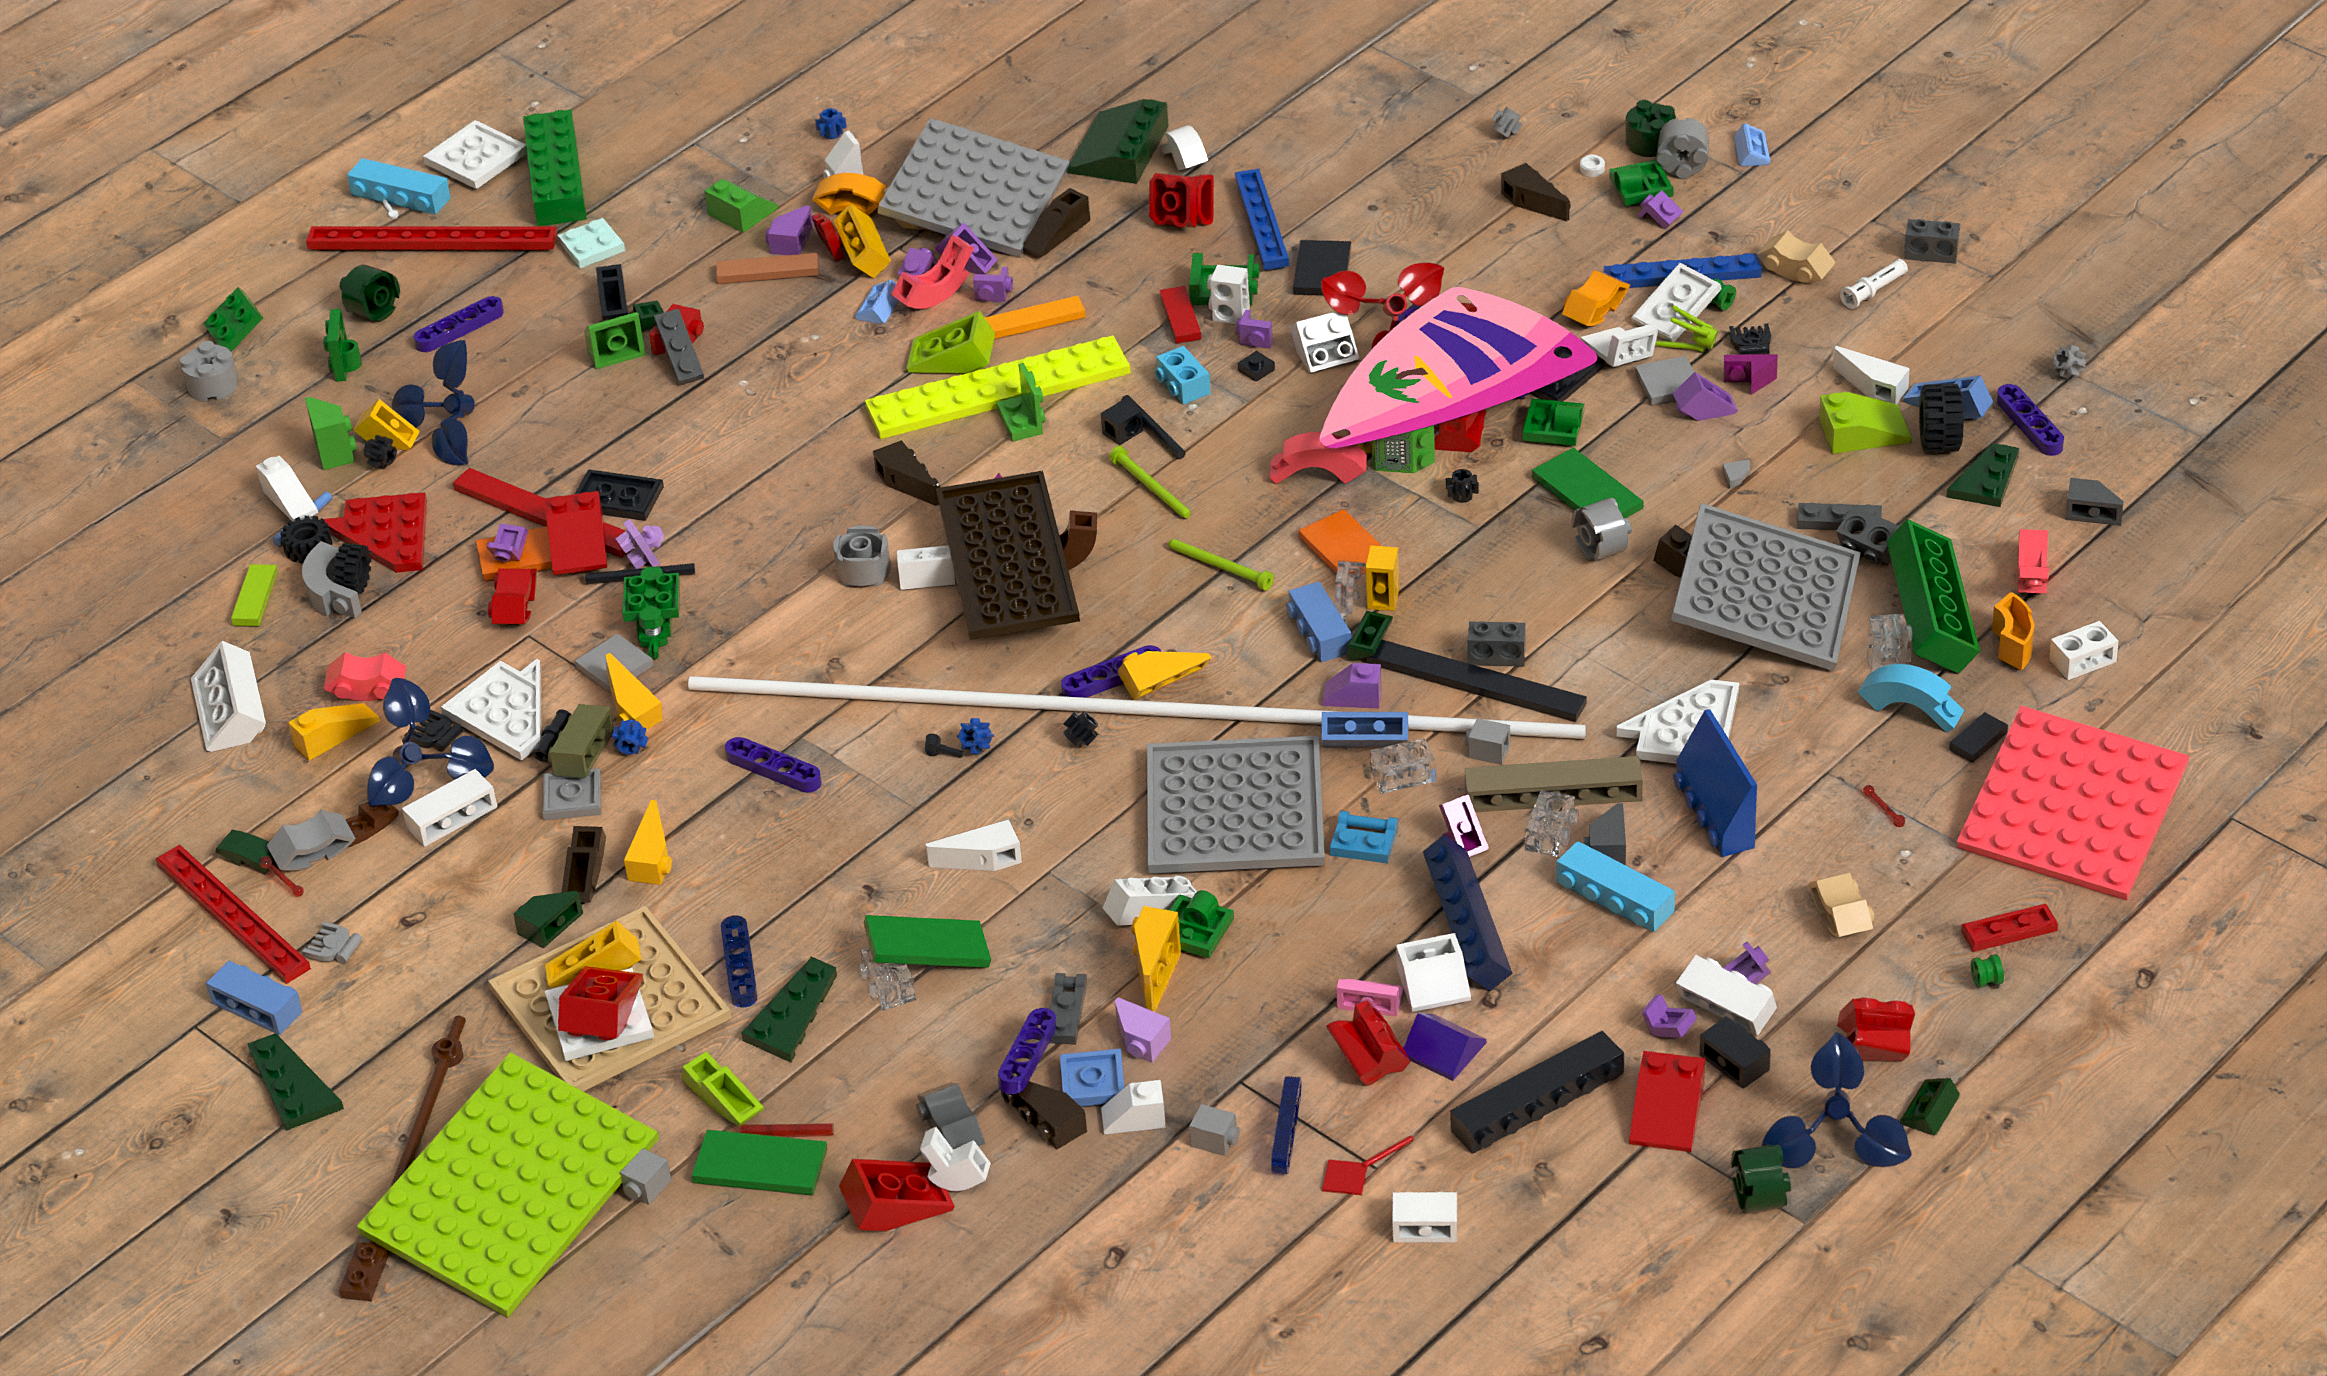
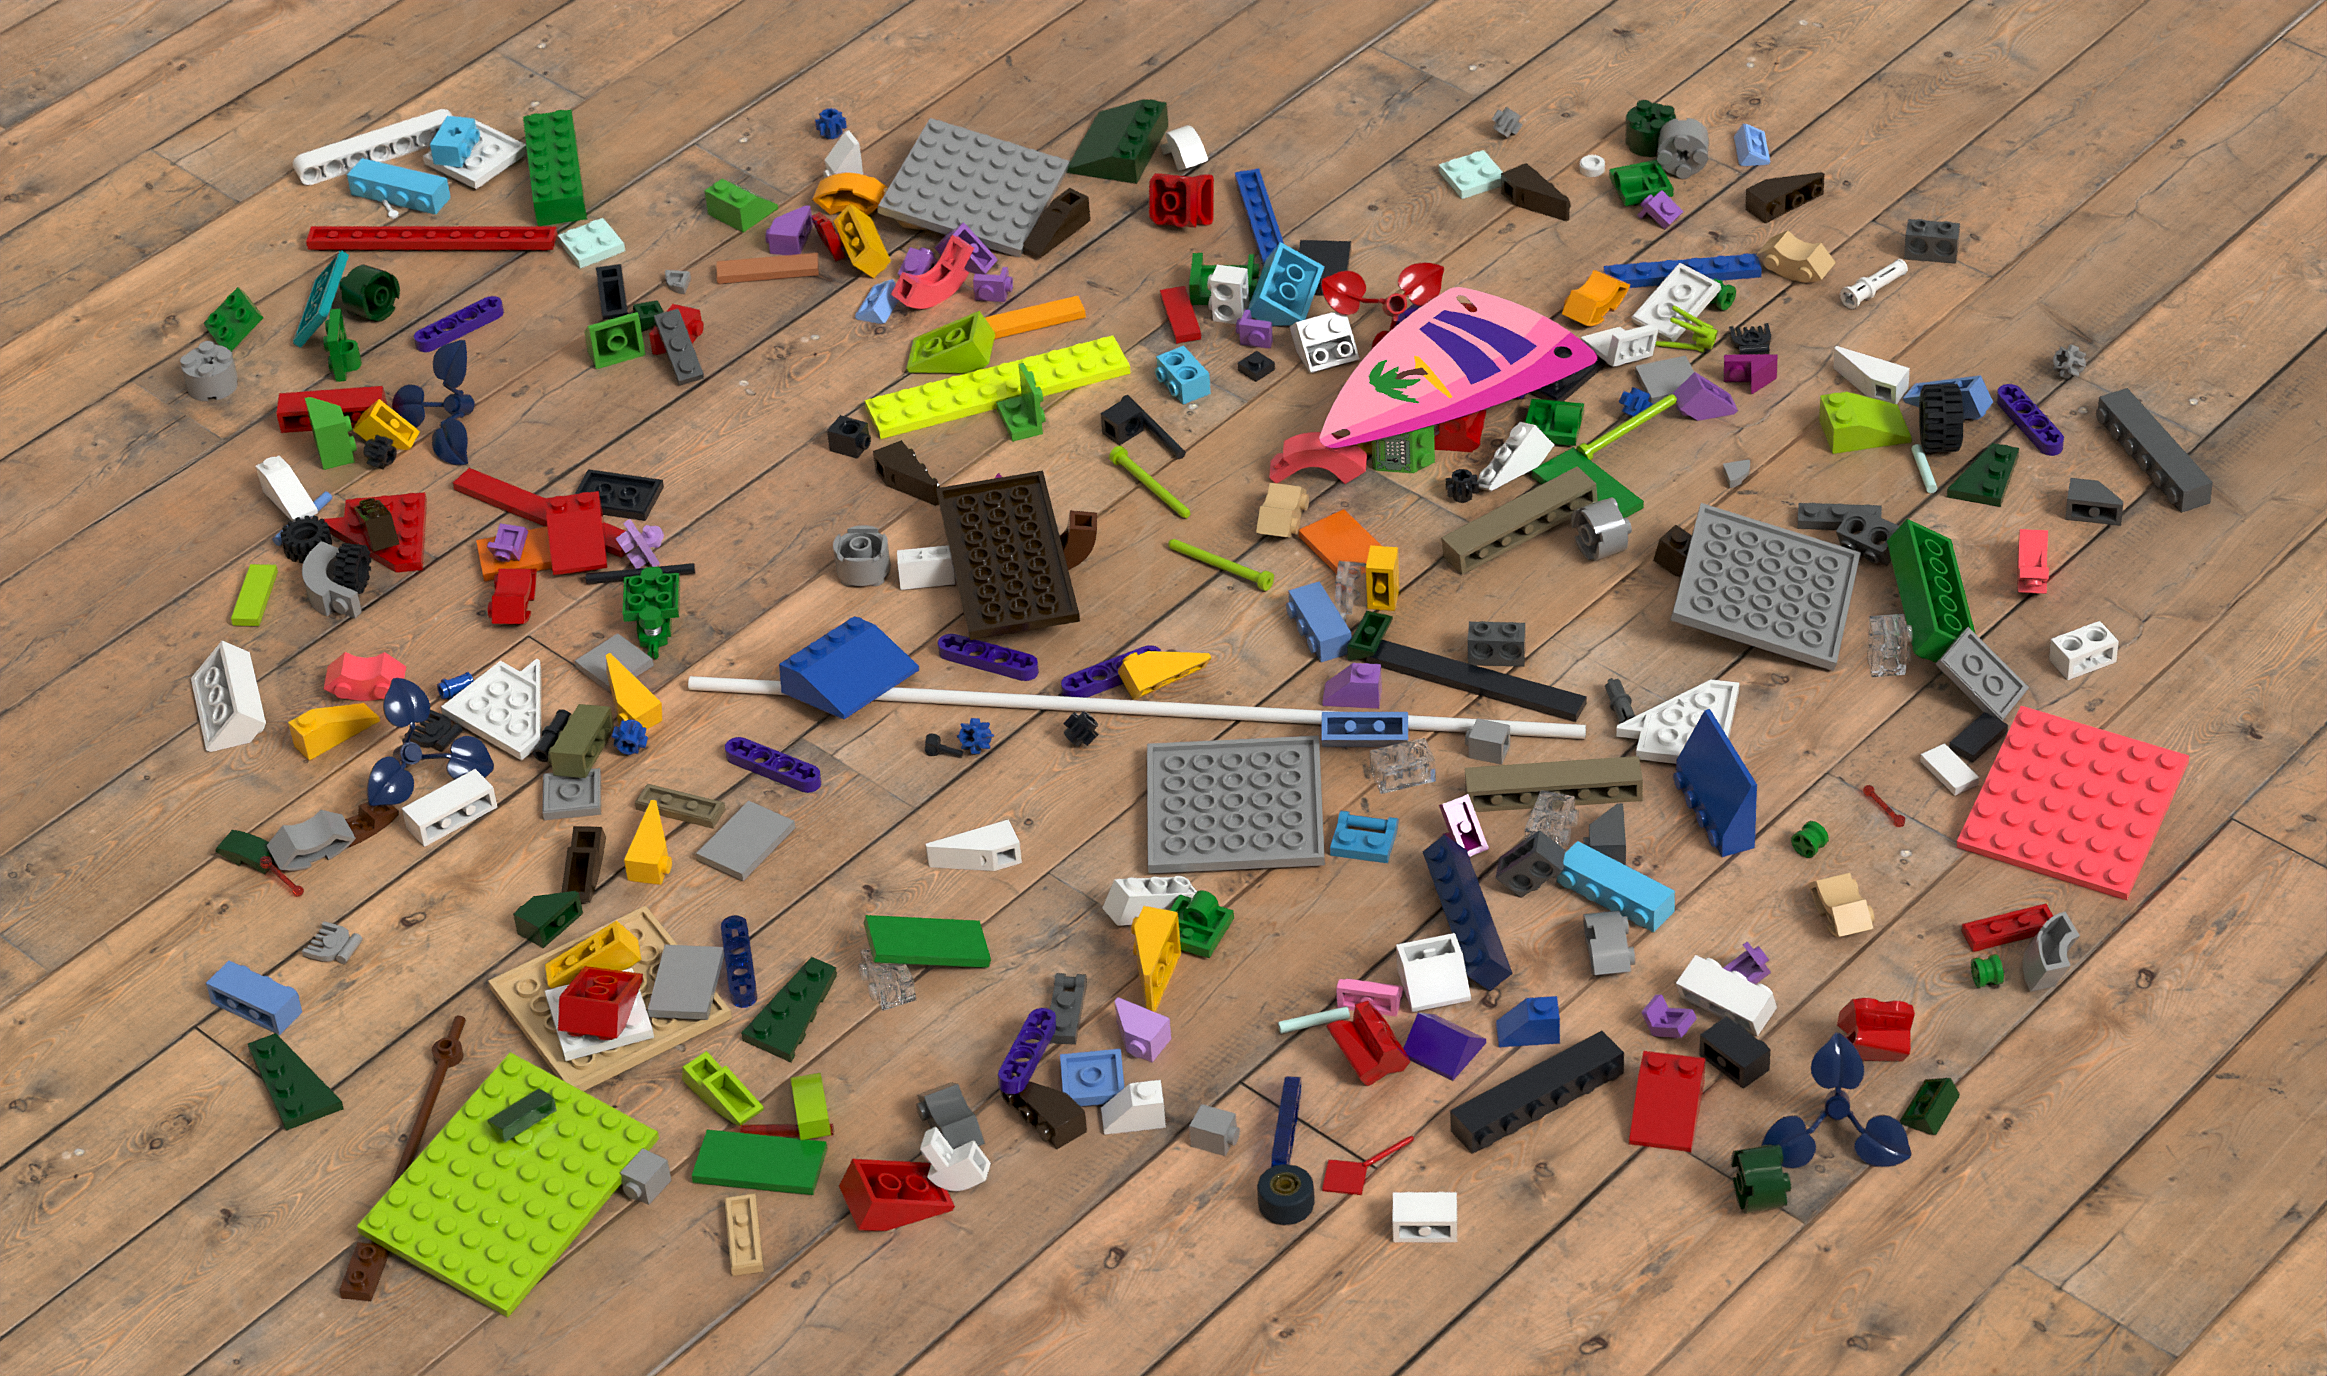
(233, 914): red tile -> none
(293, 412): none -> red brick
(320, 299): none -> teal tile
(375, 146): none -> white beam
(376, 524): none -> dark brown slope
(453, 686): none -> blue pin
(454, 141): none -> medium azure brick
(523, 1114): none -> dark green slope
(677, 280): none -> light grey tile
(681, 805): none -> dark tan tile
(686, 982): none -> light grey tile
(744, 1234): none -> tan tile
(745, 840): none -> light grey tile
(810, 1106): none -> lime slope
(846, 668): none -> blue slope
(849, 437): none -> black brick
(1018, 664): none -> dark purple beam
(1282, 510): none -> tan brick
(1285, 287): none -> medium azure slope
(1285, 1194): none -> black wheel
(1313, 1020): none -> light aqua piece
(1471, 174): none -> light aqua plate
(1518, 455): none -> white slope
(1518, 520): none -> dark tan brick
(1530, 864): none -> dark grey brick
(1530, 1023): none -> blue slope
(1608, 942): none -> light grey brick
(1619, 700): none -> dark grey axle
(1624, 428): none -> lime bar
(1635, 401): none -> blue gear
(1783, 194): none -> dark brown slope
(1810, 839): none -> green wheel
(1912, 686): medium azure arch -> none
(1924, 468): none -> light aqua piece
(1949, 769): none -> white tile
(1982, 675): none -> light grey tile
(2016, 630): light orange brick -> none
(2046, 955): none -> light grey brick
(2154, 450): none -> dark grey brick

